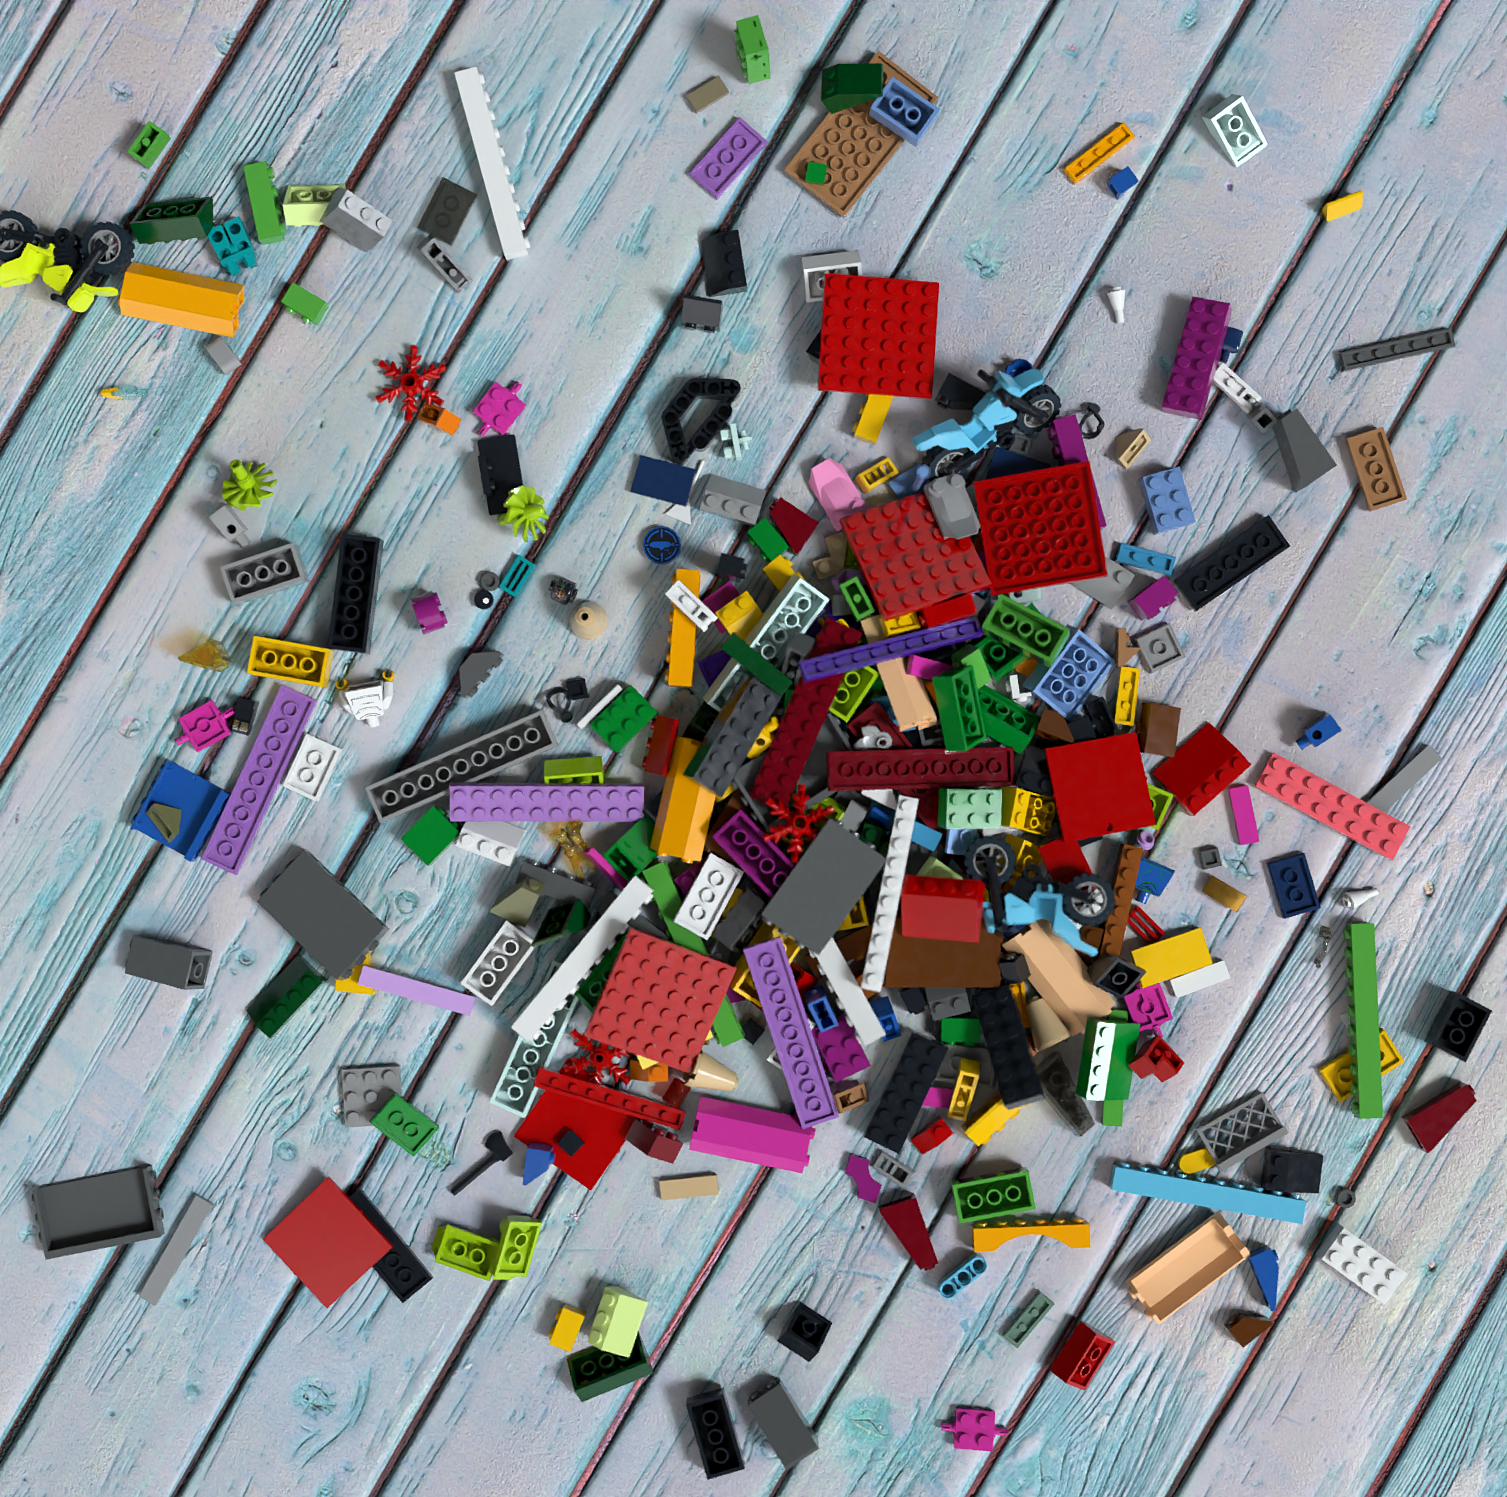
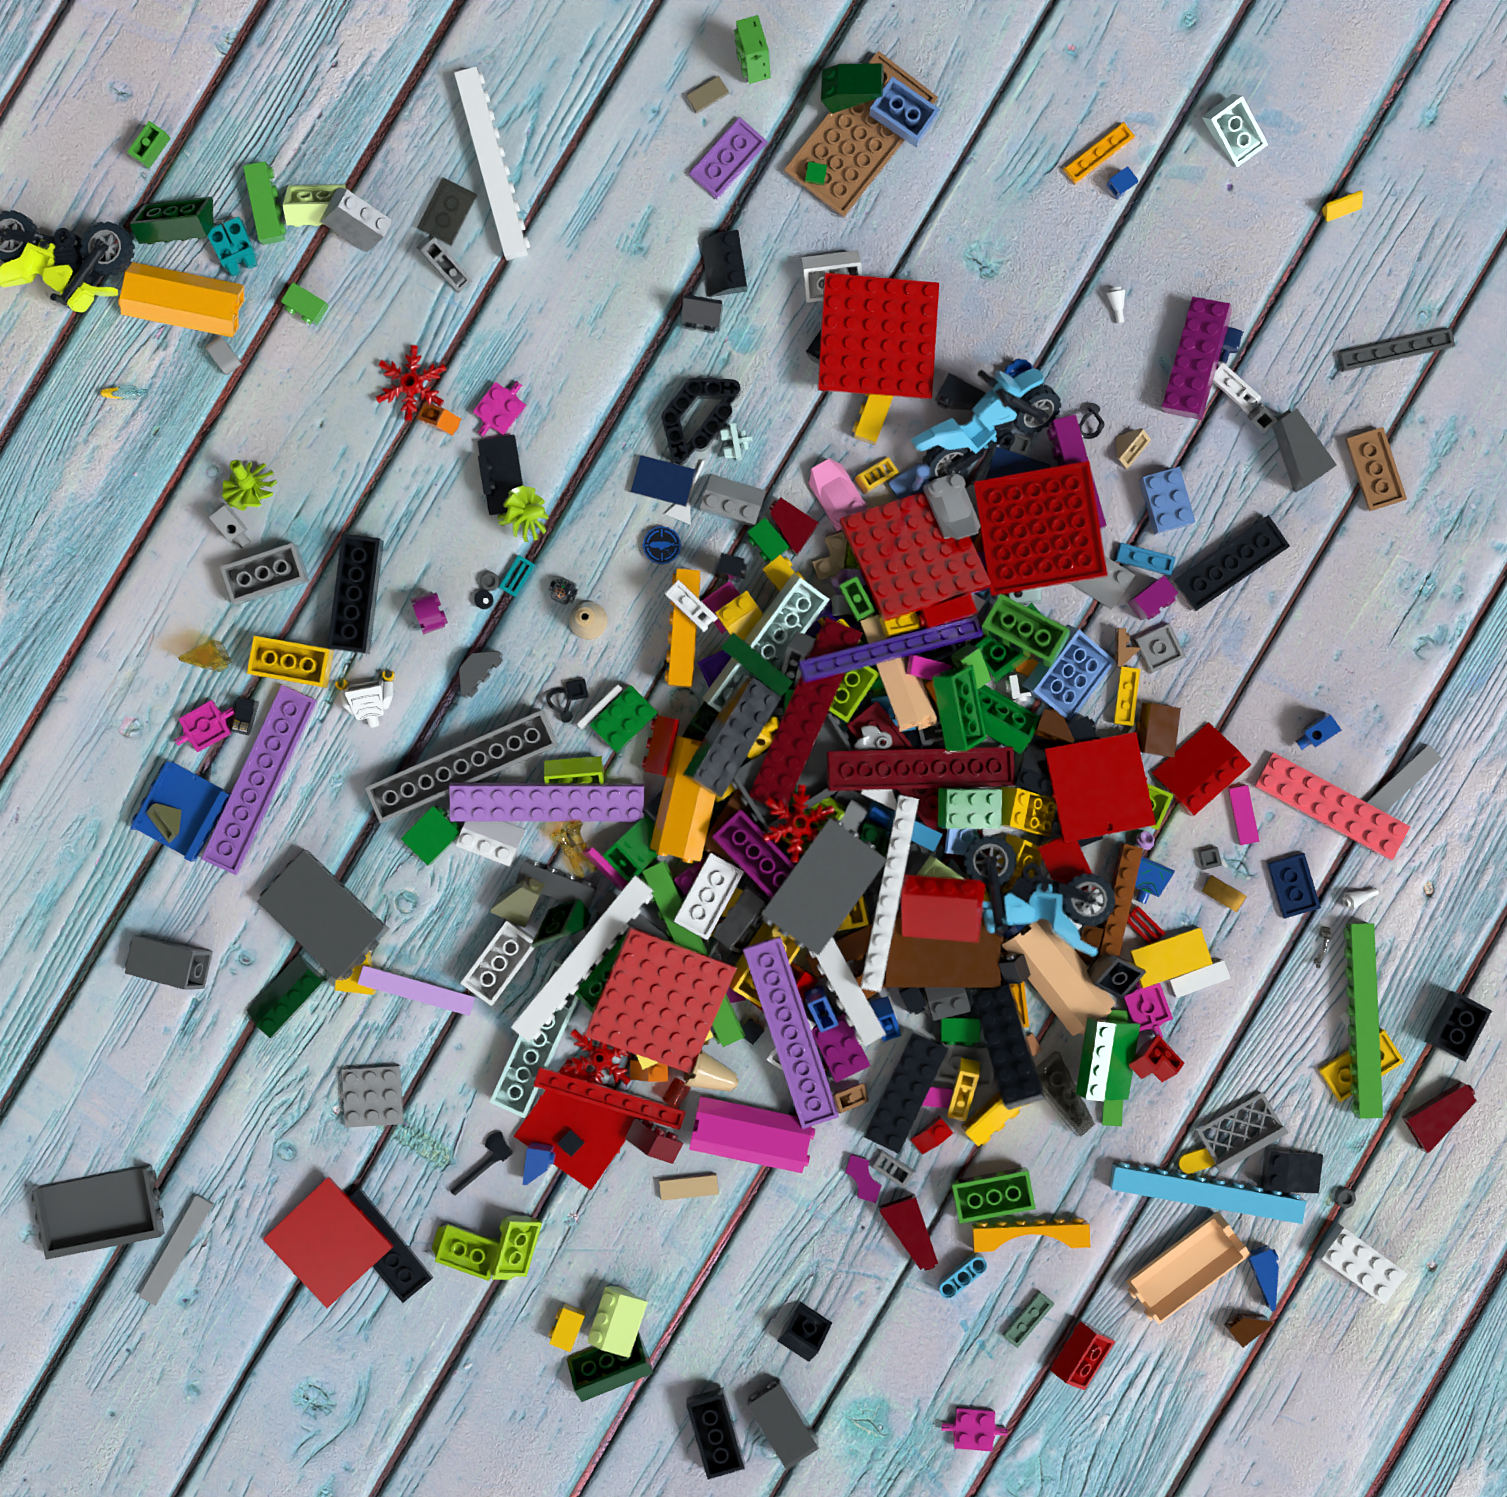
(312, 767): white plate -> none
(404, 1124): green tile -> none
(1045, 1024): tan cone -> none
(1101, 716): black hinge -> none

